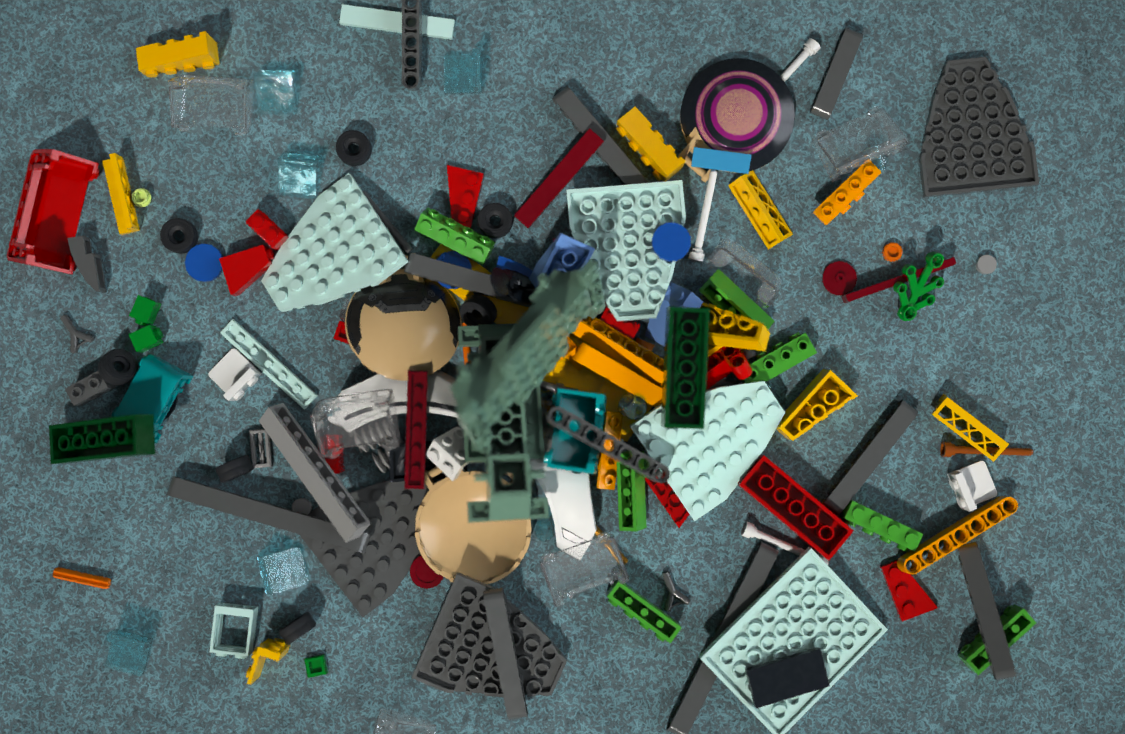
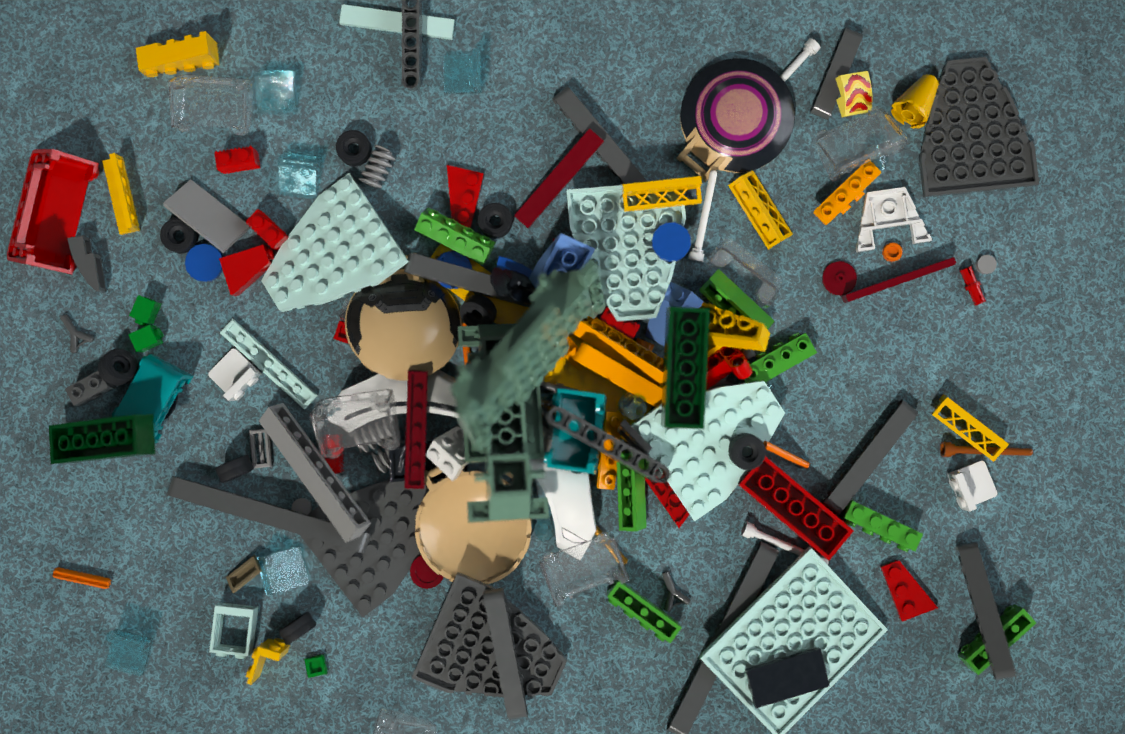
(141, 197): yellowish green plate -> none
(206, 216): none -> light grey tile
(237, 160): none -> red brick
(244, 574): none -> dark tan tile
(378, 167): none -> light grey piece
(393, 231): dark grey bar -> none
(633, 438): none -> flat silver tile
(649, 144): yellow wedge -> none
(661, 186): none -> yellow fence
(721, 160): dark azure tile -> none
(758, 451): none -> black tyre
(786, 455): none -> orange bar
(814, 404): yellow wedge -> none
(855, 93): none -> slope
(886, 210): none -> white wing
(909, 307): green plant -> none
(916, 102): none -> yellow cone
(966, 534): light orange beam -> none
(972, 285): none -> red pin

